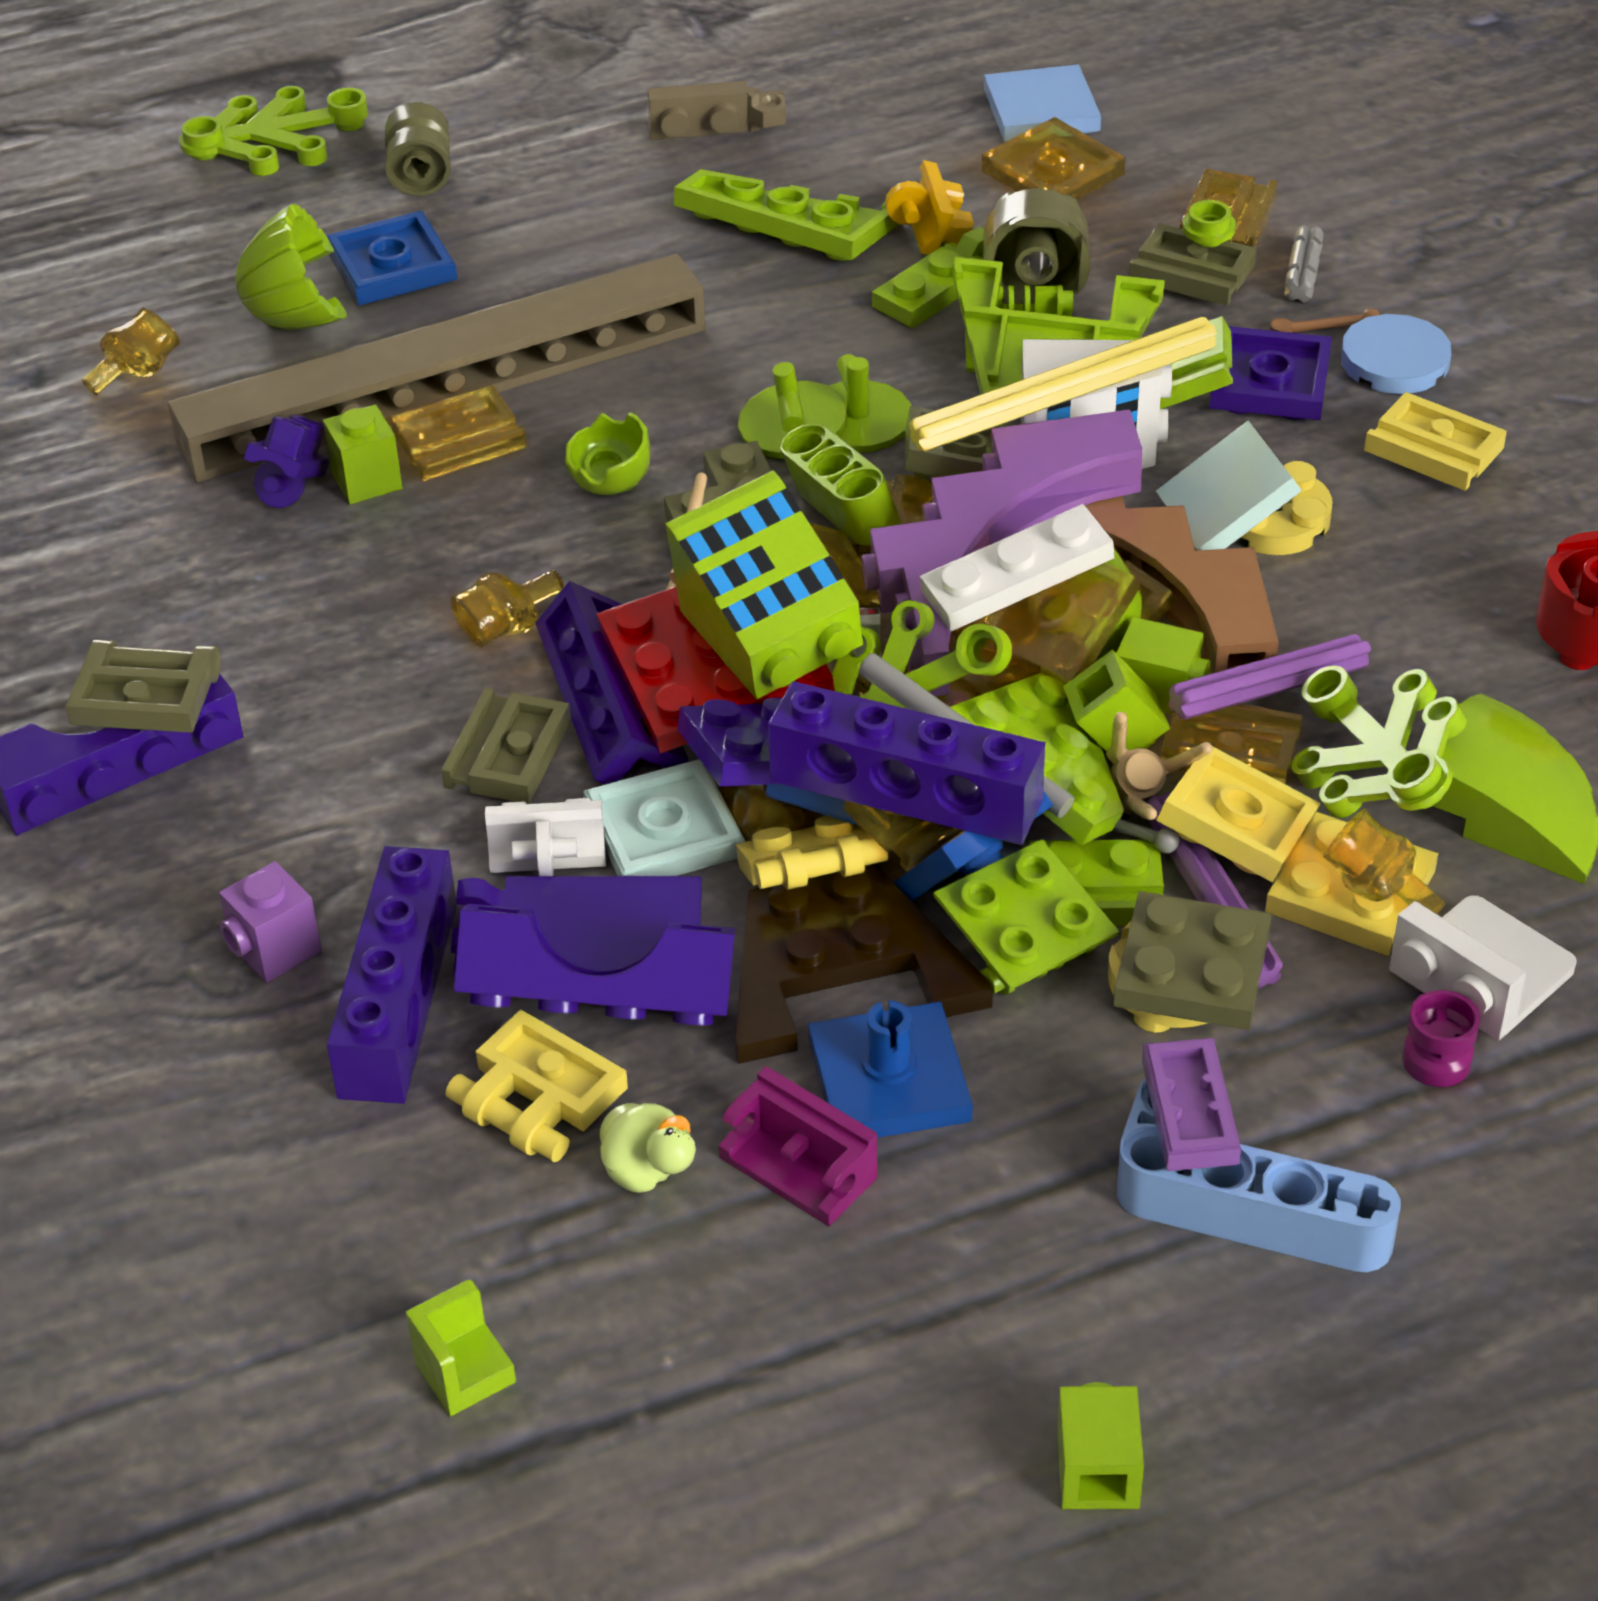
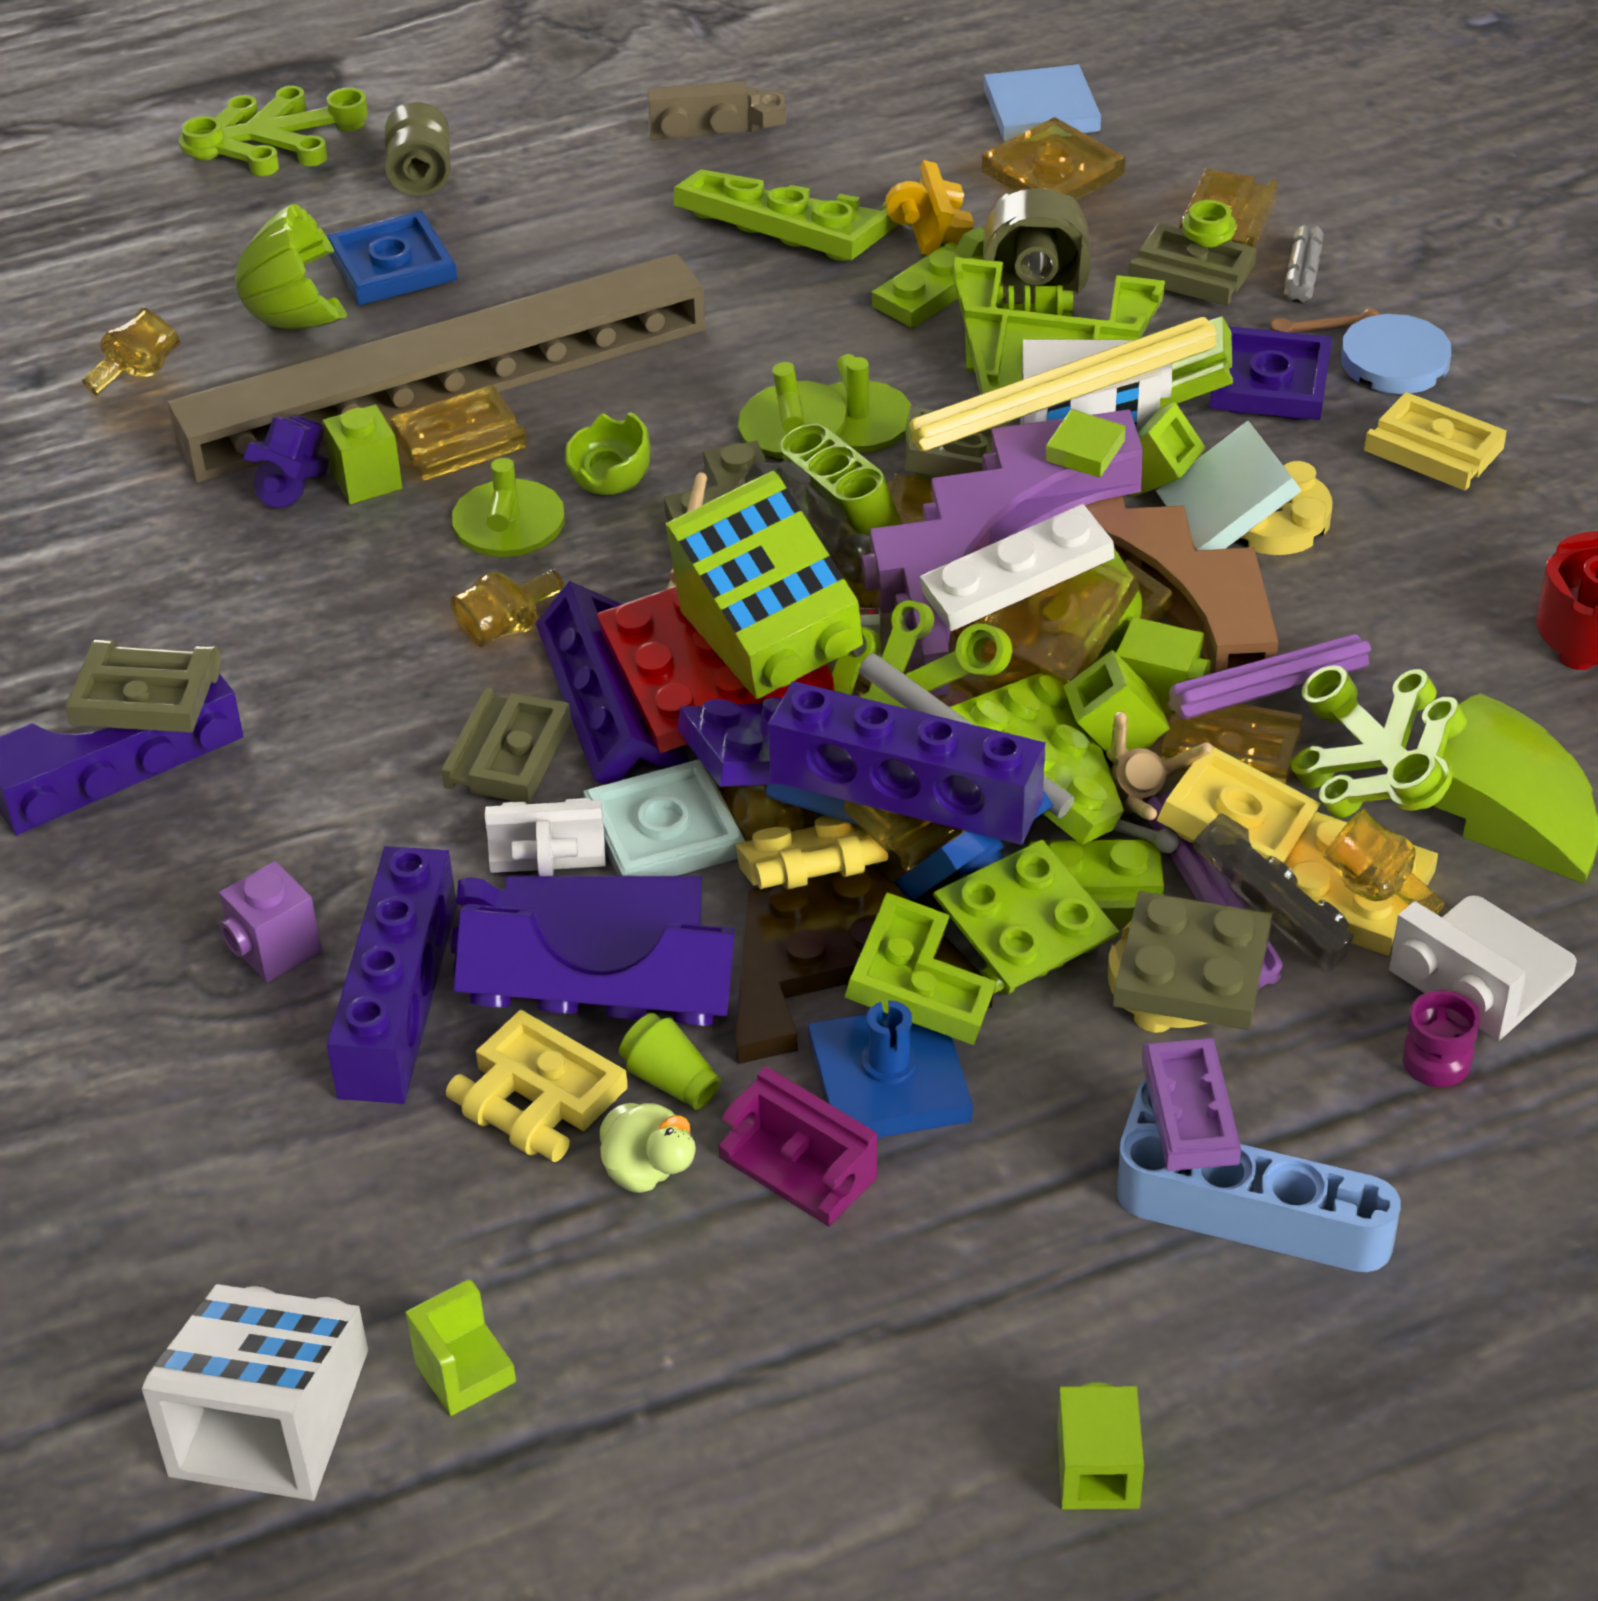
(256, 1390): none -> white slope
(508, 514): none -> lime shield
(668, 1060): none -> lime cone
(825, 517): none -> clear smoke hinge
(902, 968): none -> lime plate
(1085, 443): none -> lime tile
(1167, 448): none -> lime panel
(1272, 888): none -> clear smoke hinge

